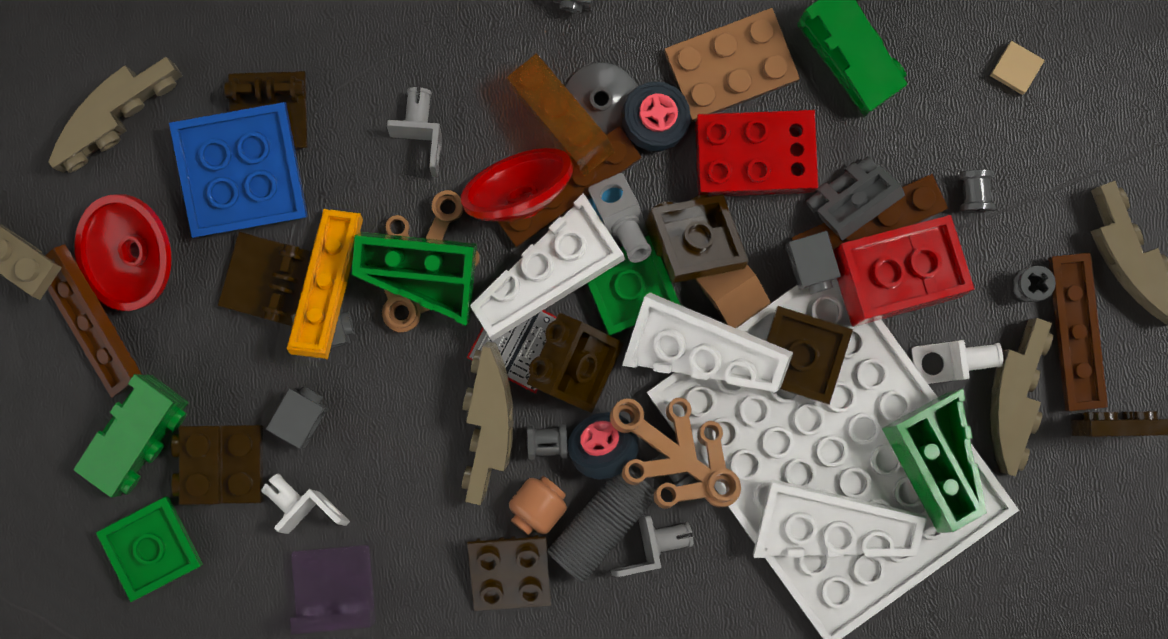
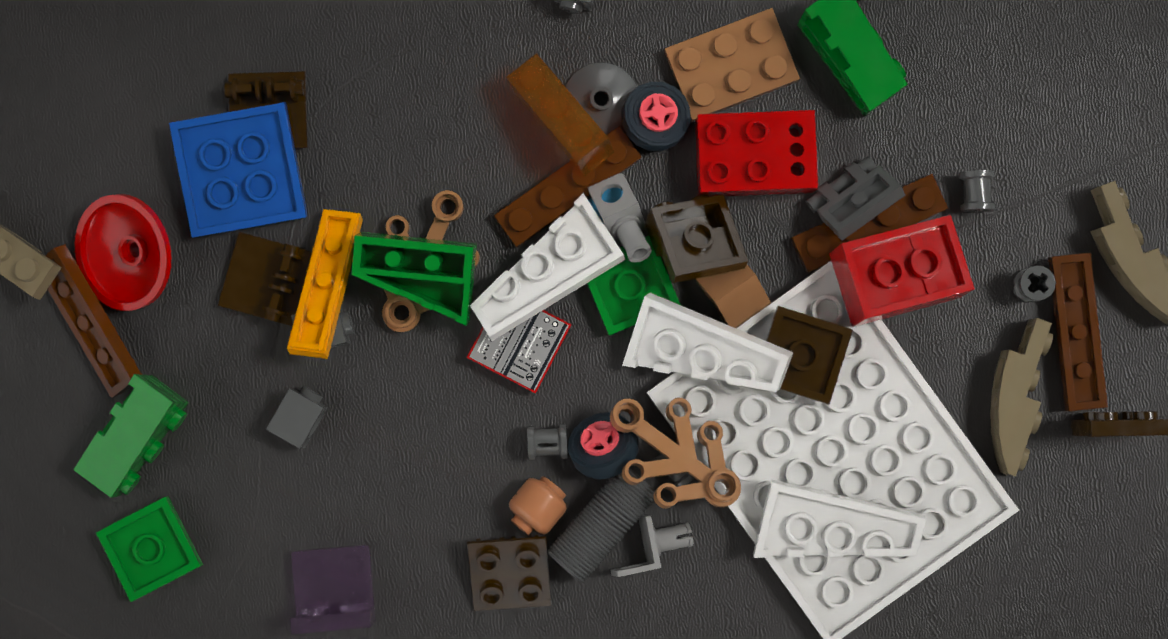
(97, 119): dark tan slope -> none
(218, 464): dark brown plate -> none
(296, 506): white bracket -> none
(417, 126): light grey bracket -> none
(492, 409): dark tan slope -> none
(517, 185): red dish -> none
(574, 362): dark brown plate -> none
(813, 262): dark grey brick -> none
(940, 461): green wedge -> none
(957, 359): white bracket -> none
(1017, 67): tan tile -> none

